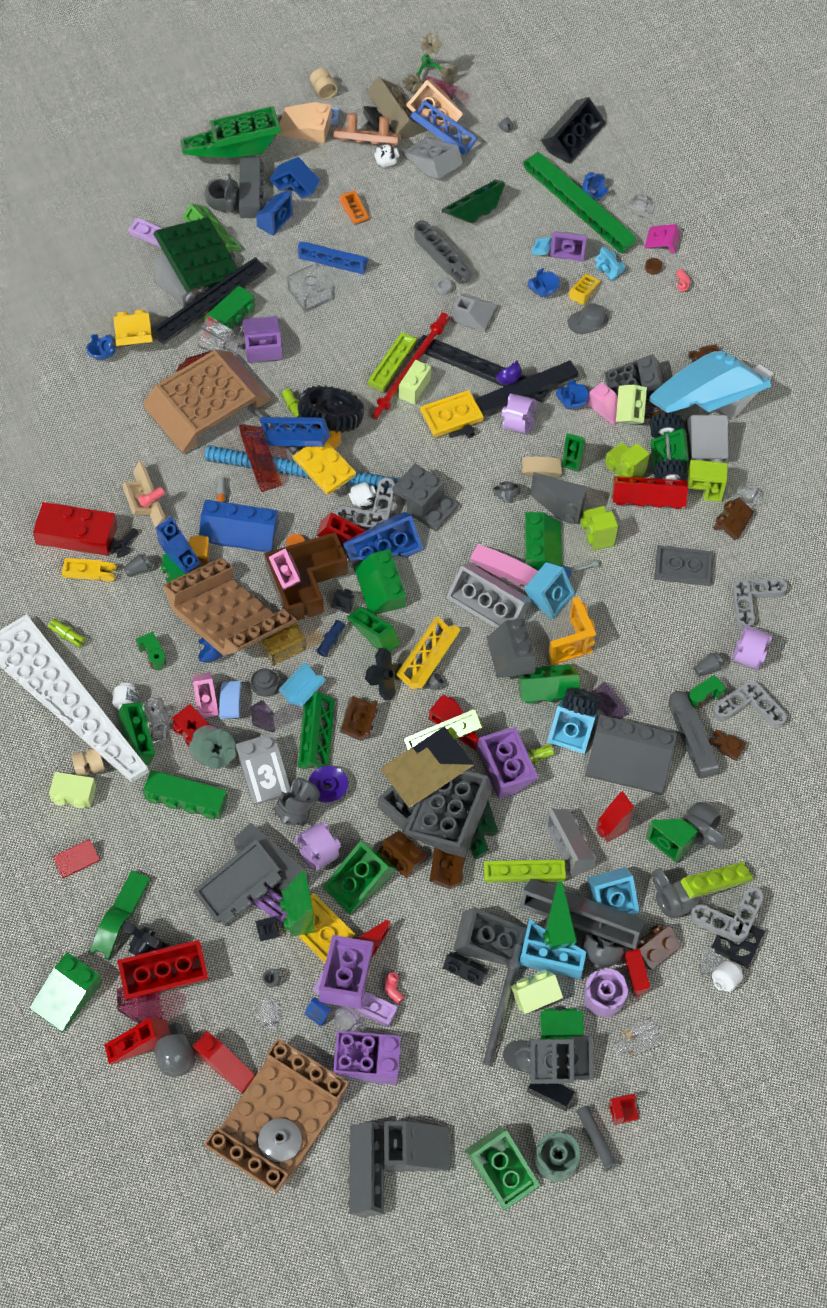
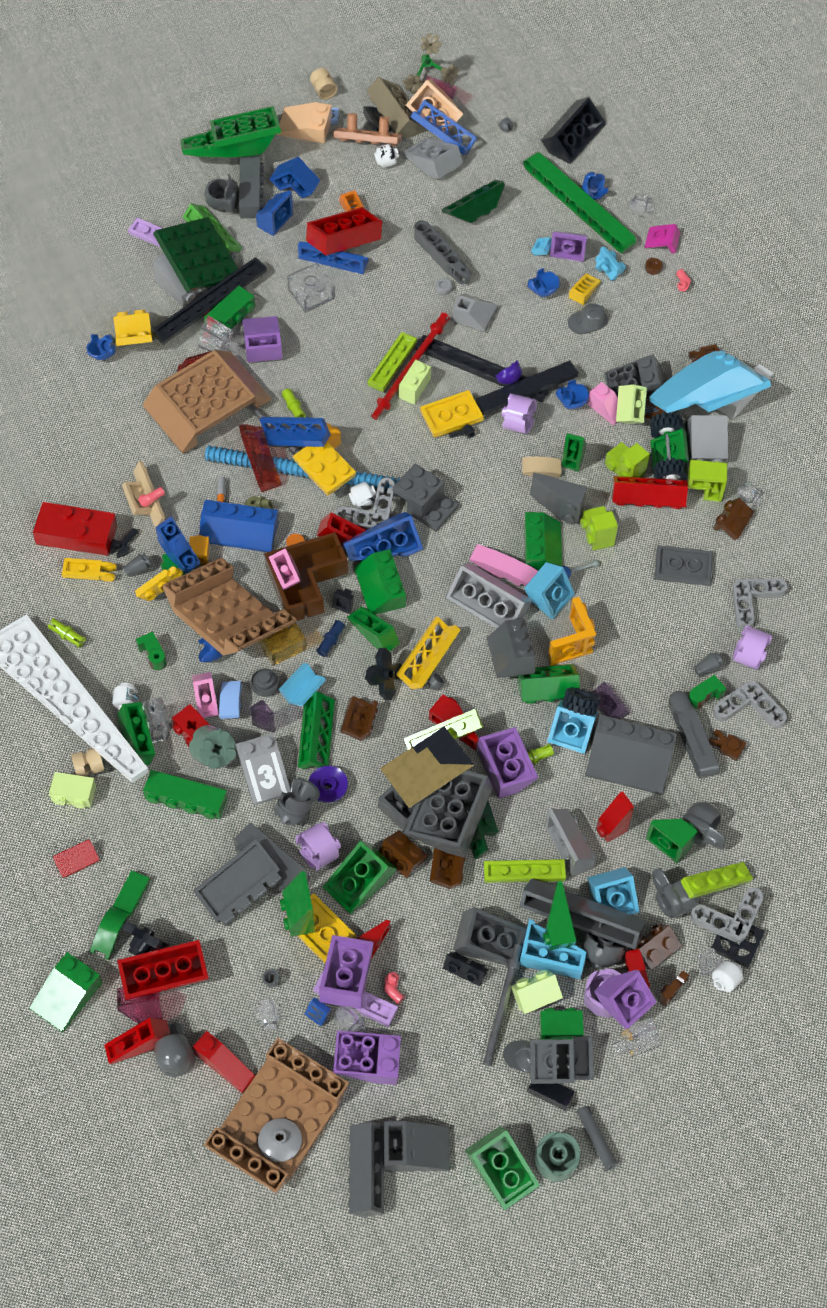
(155, 585): none -> yellow hinge
(260, 502): none -> olive piece
(267, 928): black tile -> none
(269, 911): medium lavender tile -> none
(338, 408): black gear -> none
(344, 231): none -> red brick
(507, 491): dark grey plate -> none
(623, 1109): red panel -> none
(626, 997): none -> medium lavender slope
(669, 991): none -> reddish brown plate

